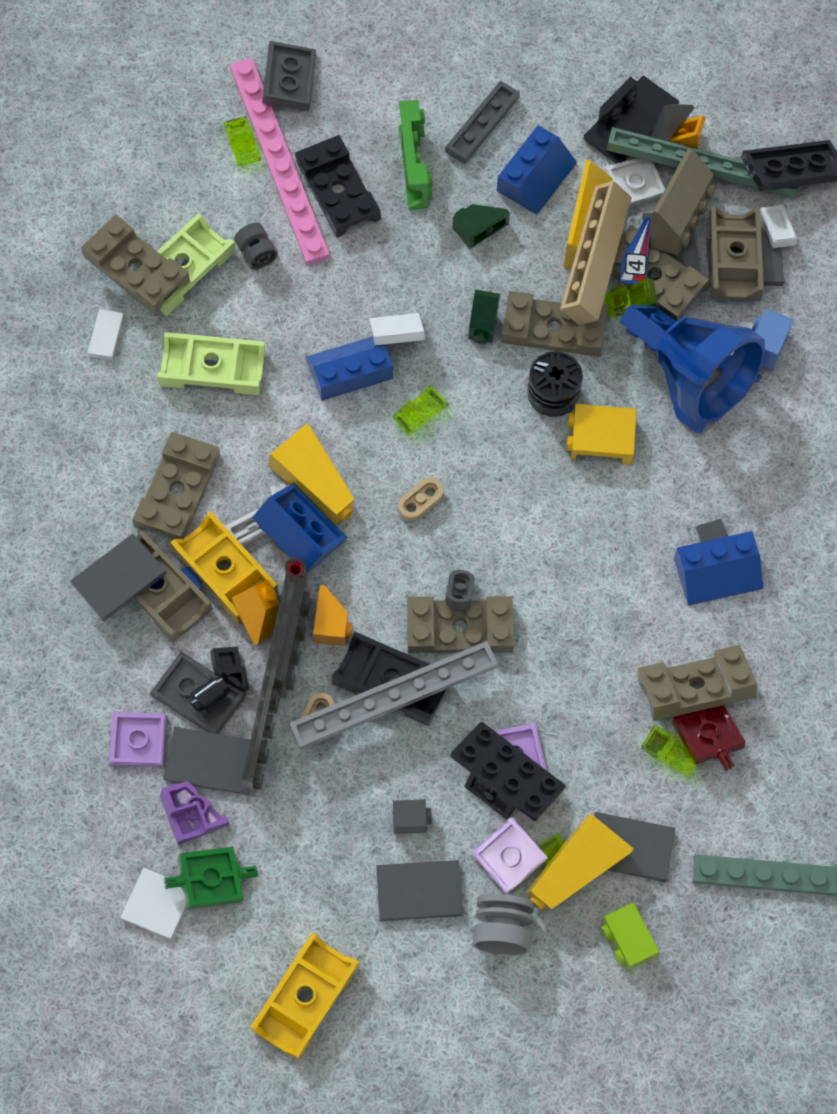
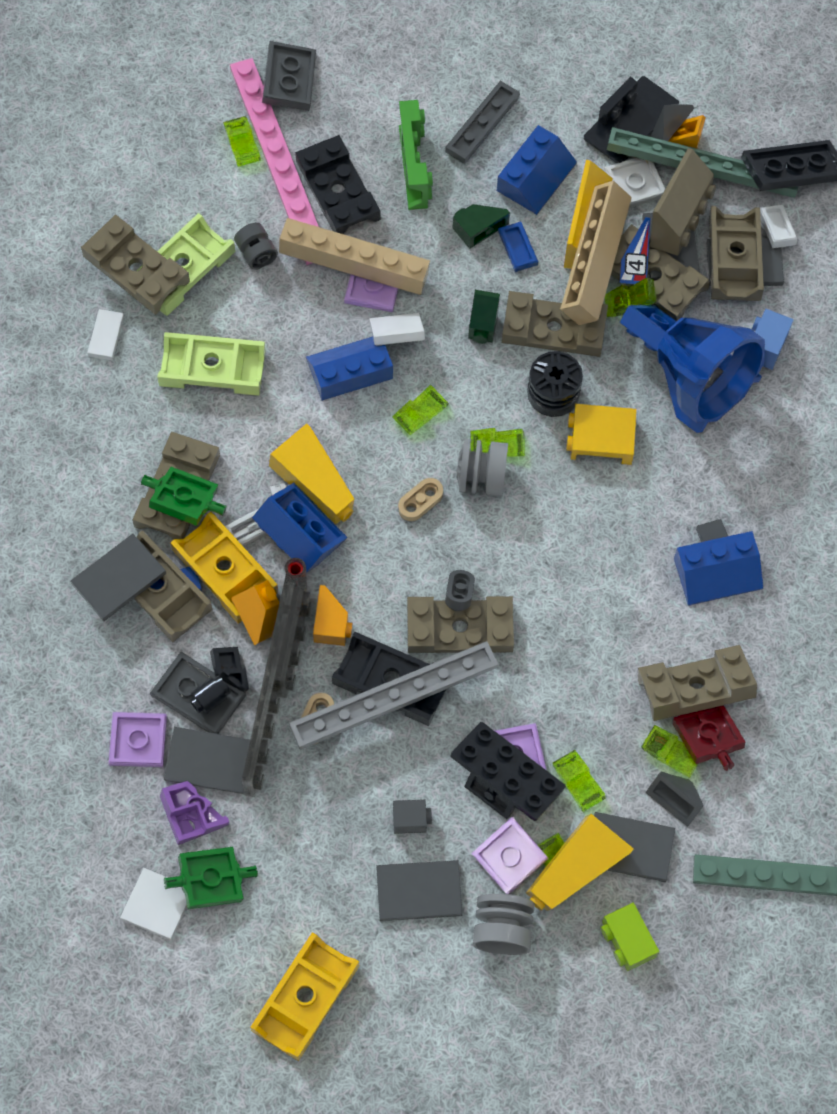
(183, 495): none -> green plate
(354, 256): none -> tan brick
(370, 294): none -> lavender tile
(482, 467): none -> light grey wheel
(514, 438): none -> clear neon green slope
(518, 246): none -> blue tile
(578, 780): none -> clear neon green slope
(676, 796): none -> dark grey slope

